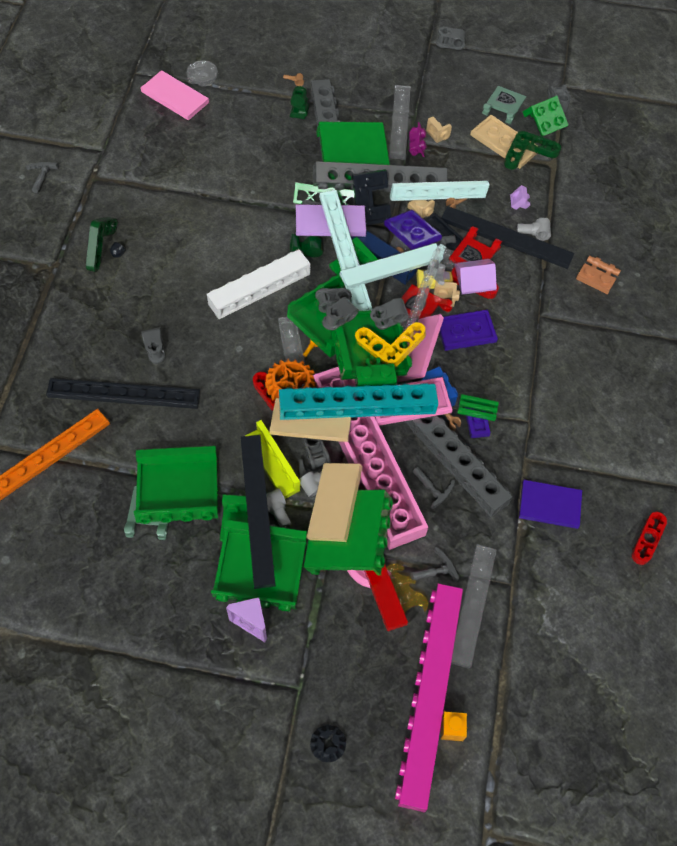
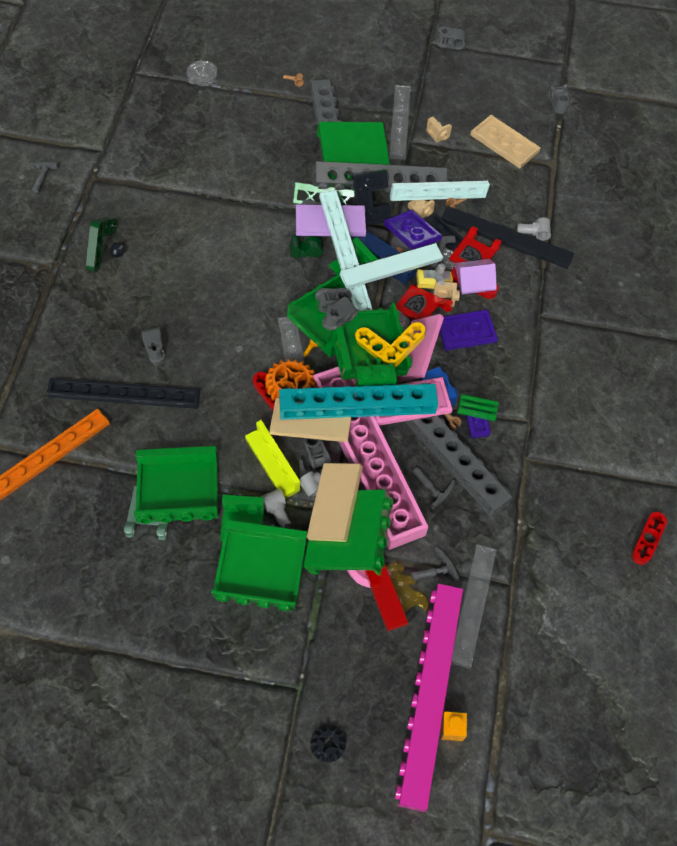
(175, 95): bright pink tile -> none
(249, 617): lavender slope -> none
(257, 512): black tile -> none
(258, 284): white brick -> none
(299, 103): dark green leg -> none
(390, 313): dark grey piece -> none
(417, 142): magenta hinge -> none
(425, 286): clear tile -> none
(504, 101): sand green flag -> none
(520, 198): lavender tile -> none
(525, 145): dark green beam -> none
(547, 115): green bracket -> none
(550, 504): dark purple tile -> none
(595, 278): nougat plate -> none

